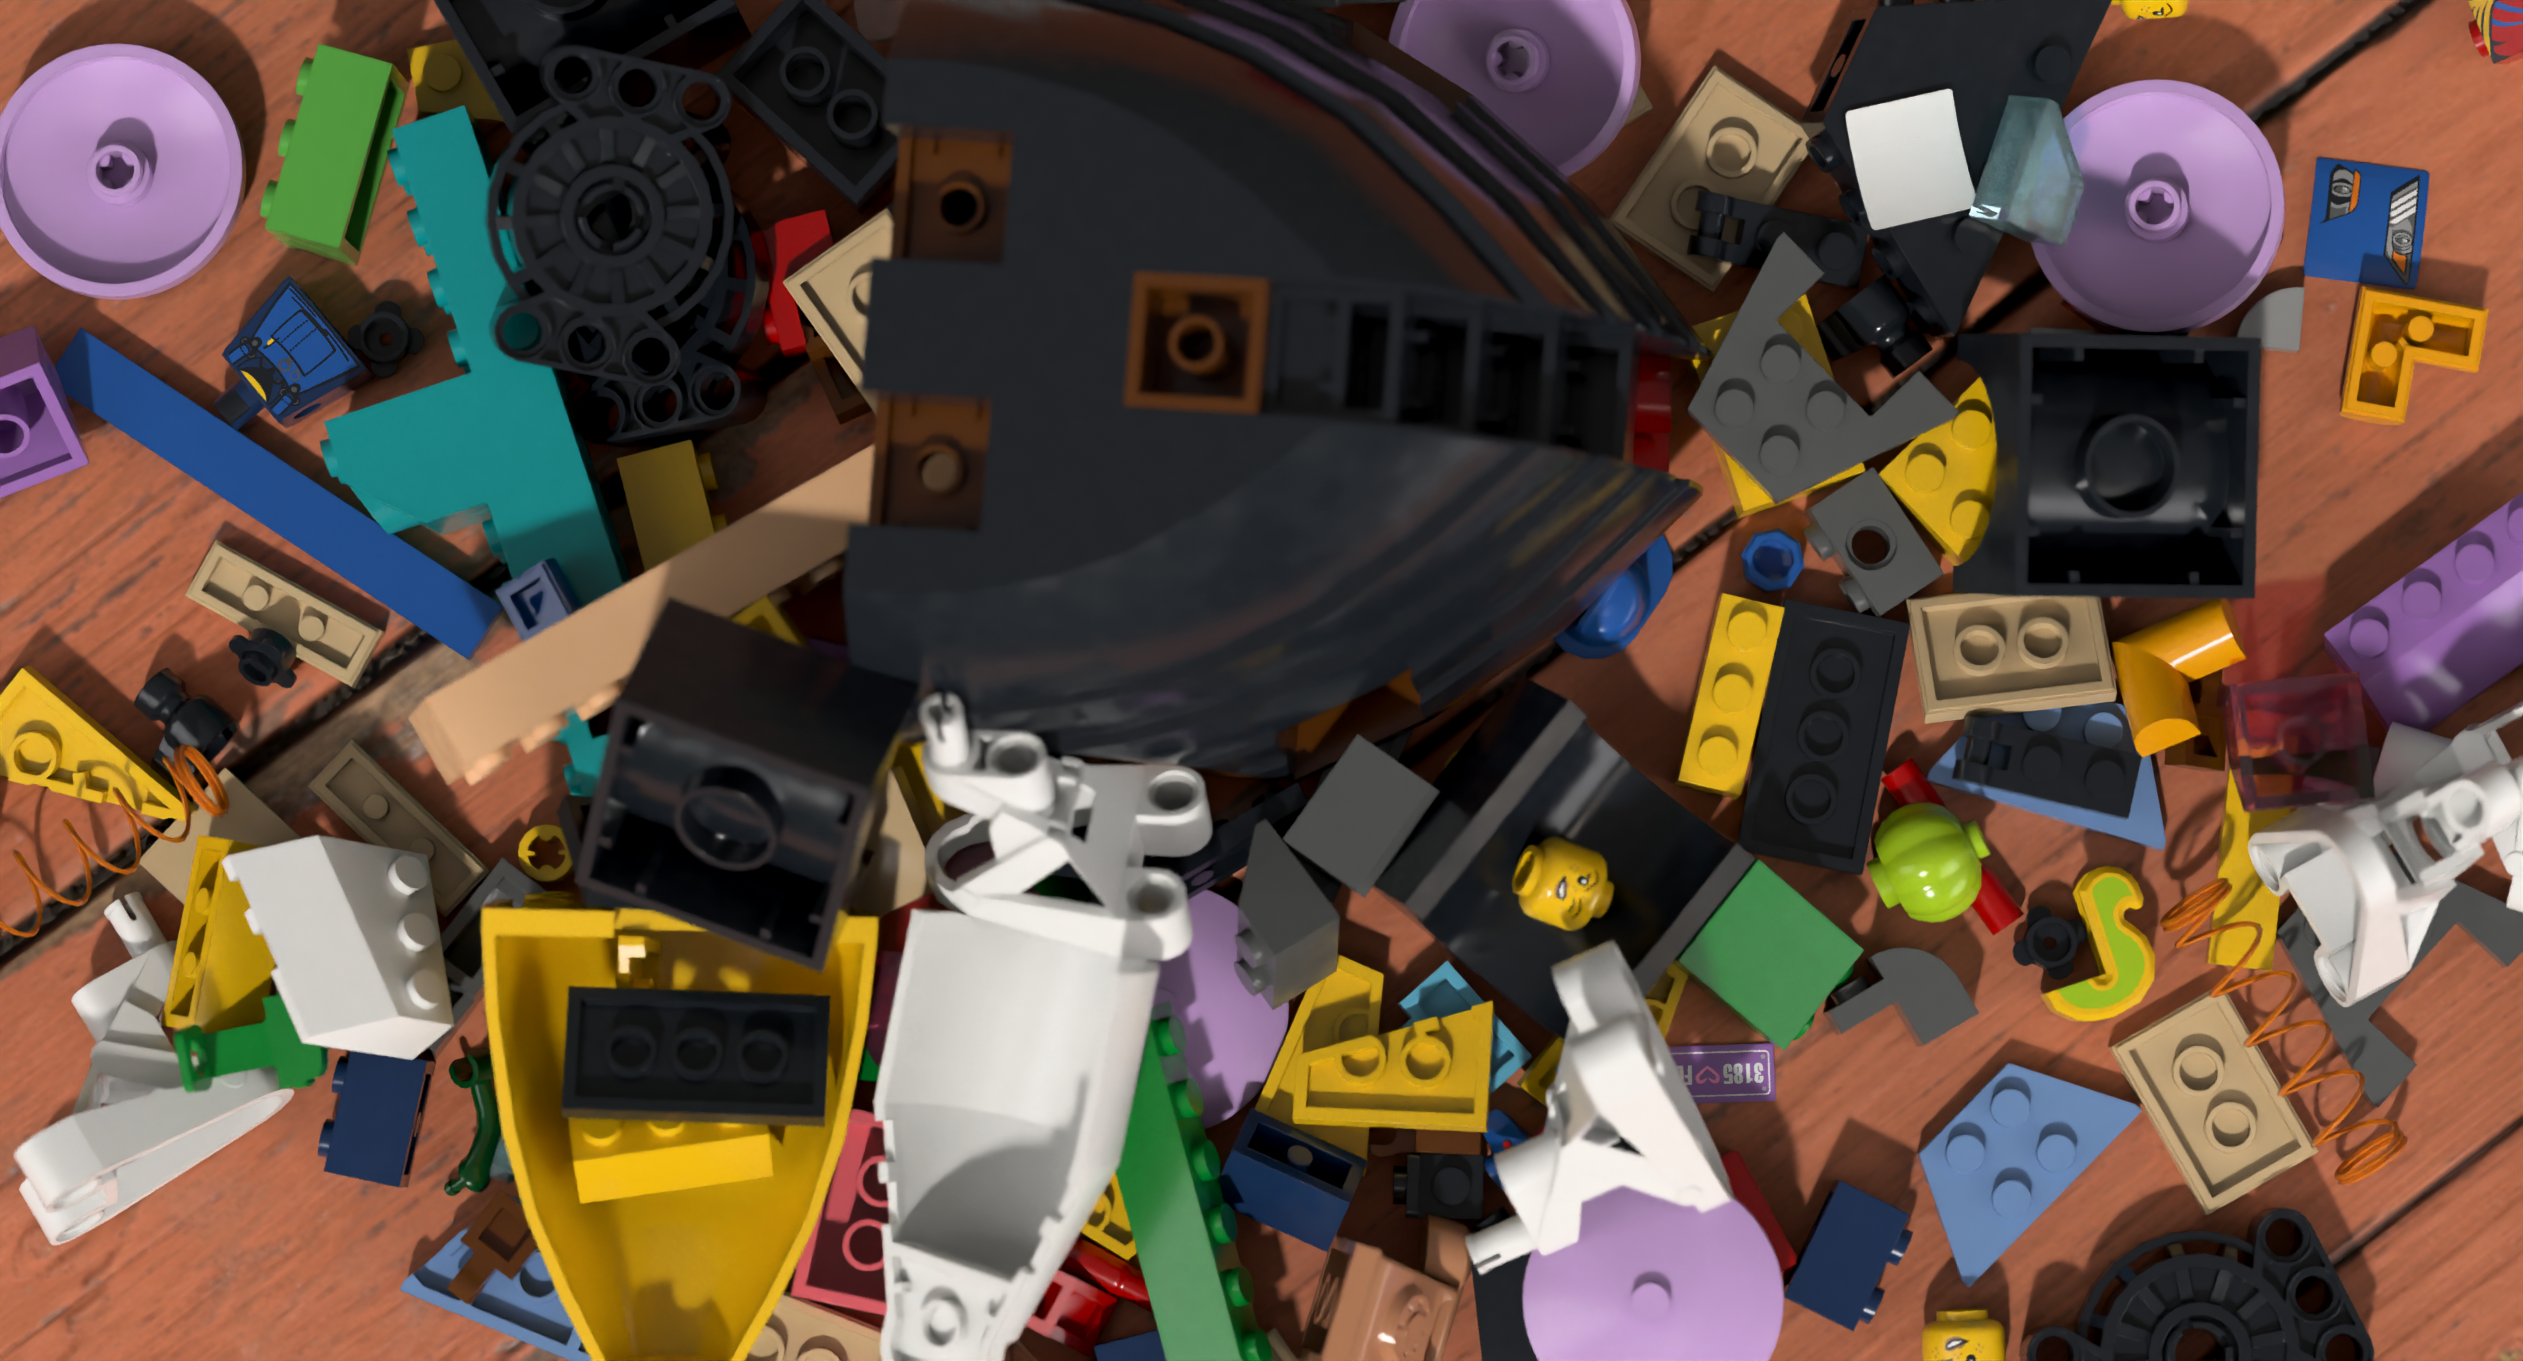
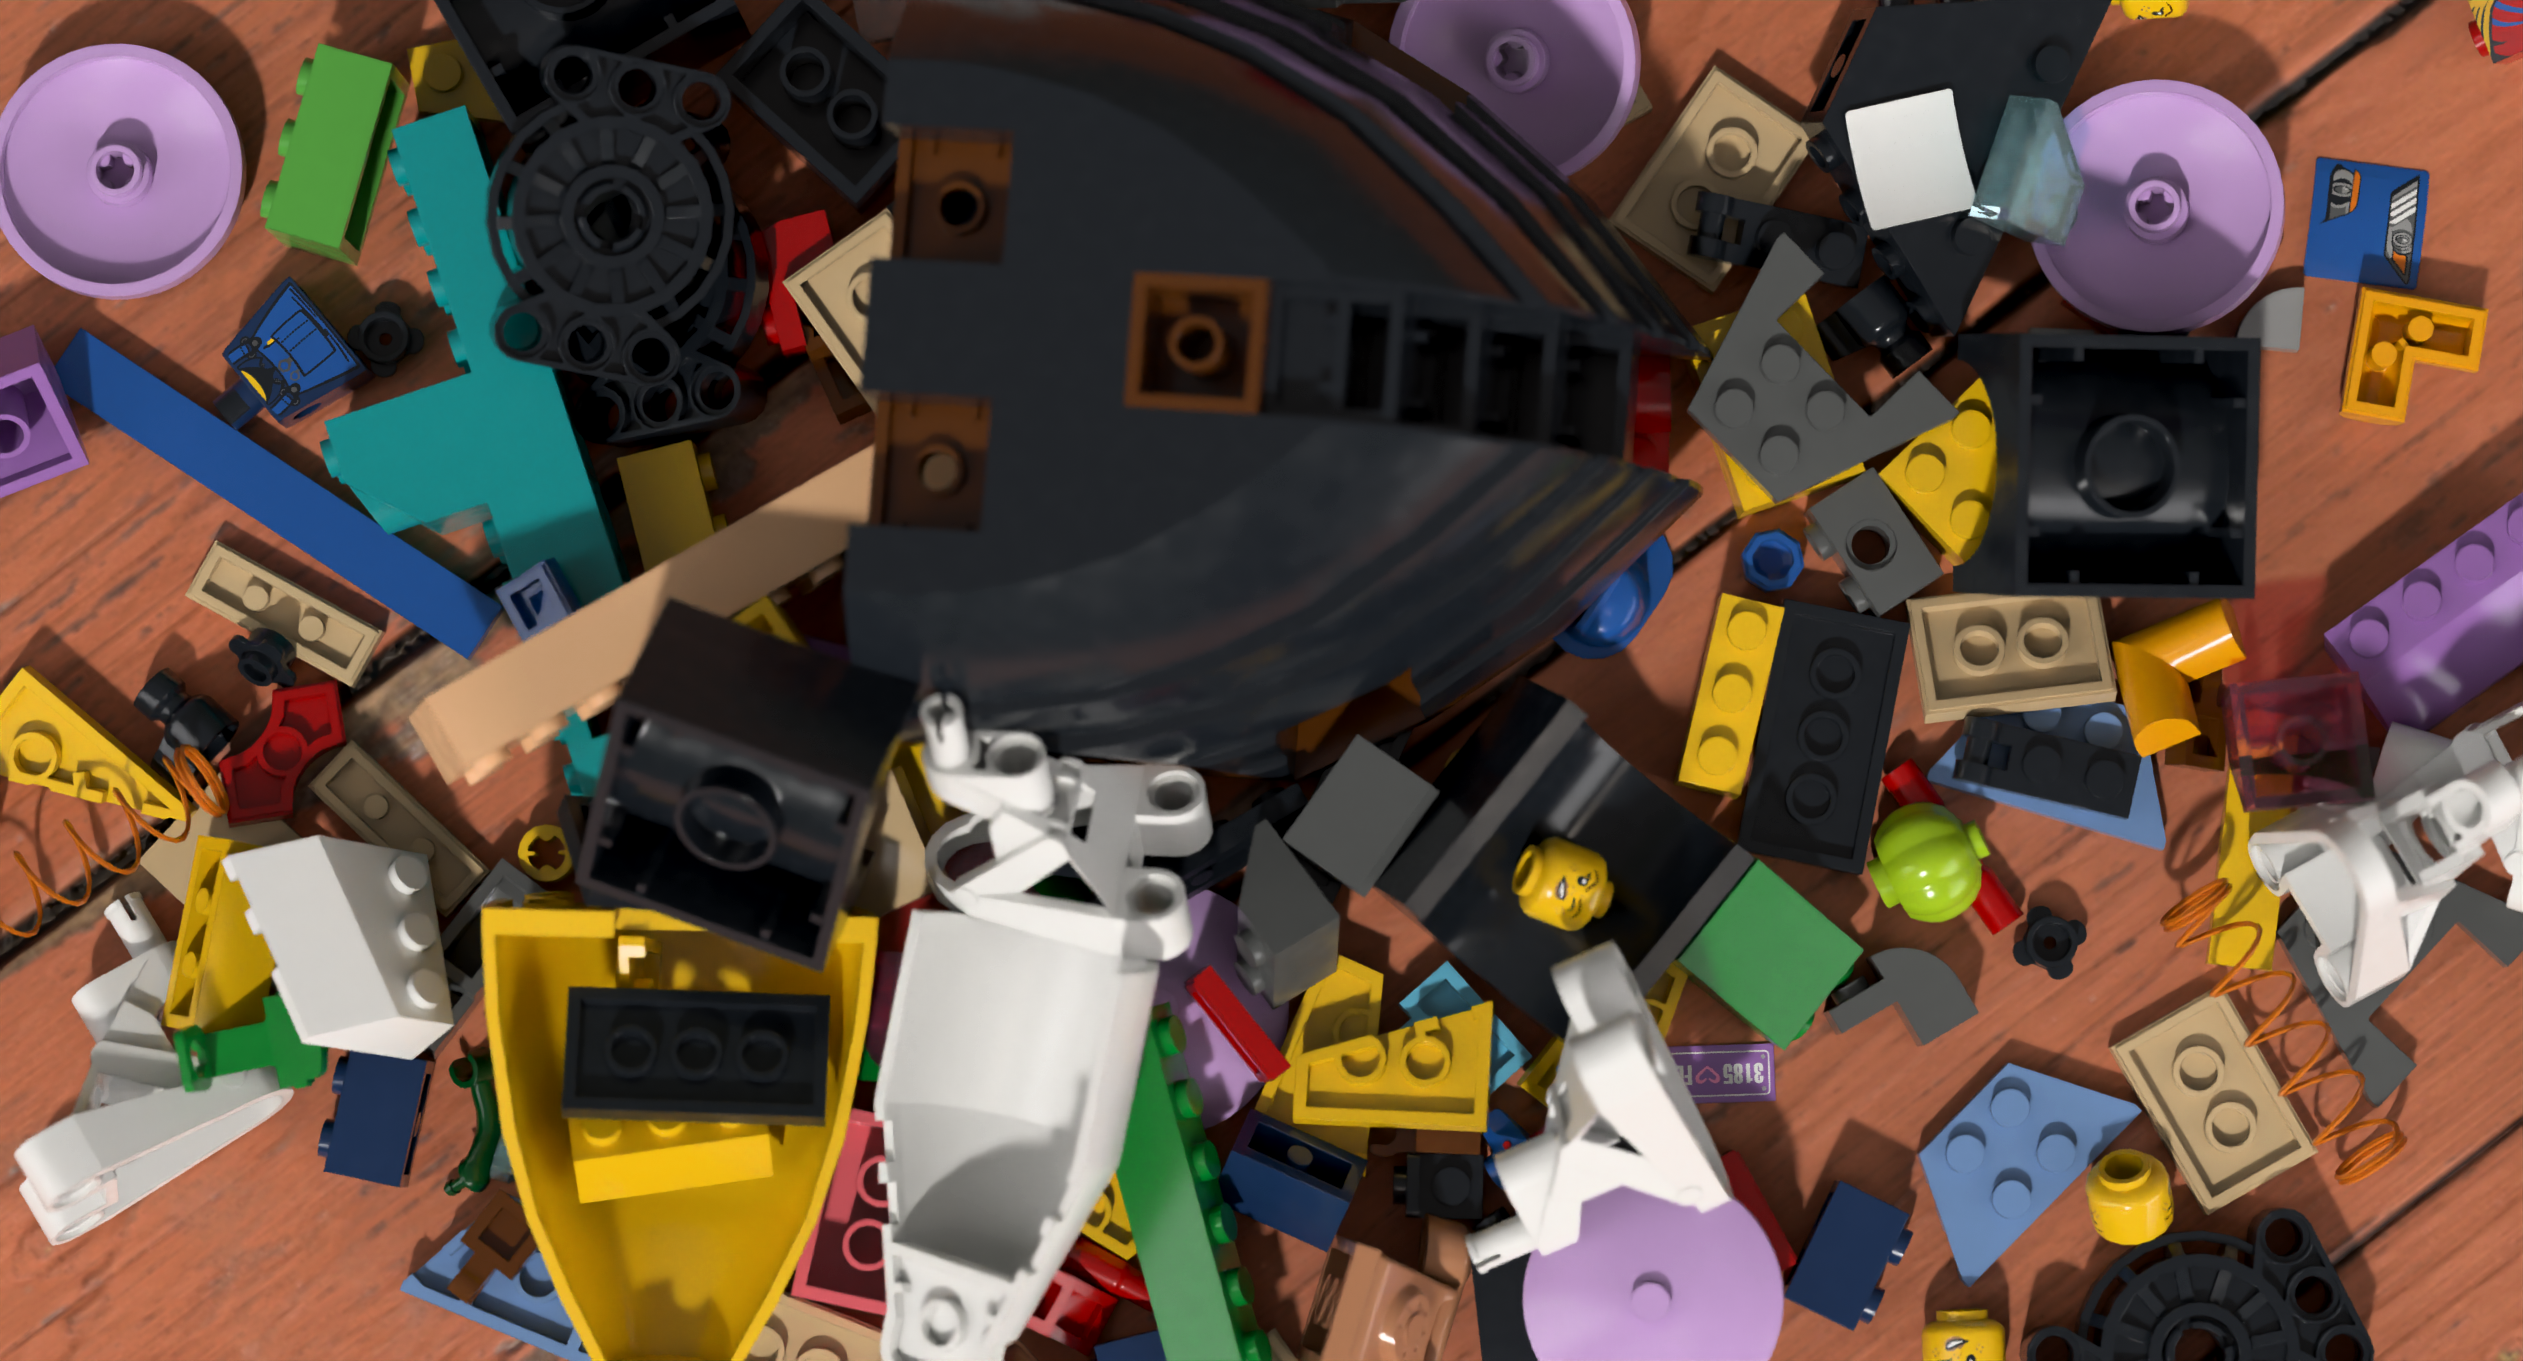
(264, 777): none -> red tile
(1236, 1024): none -> red tile
(2118, 947): animal -> none
(2129, 1197): none -> yellow head

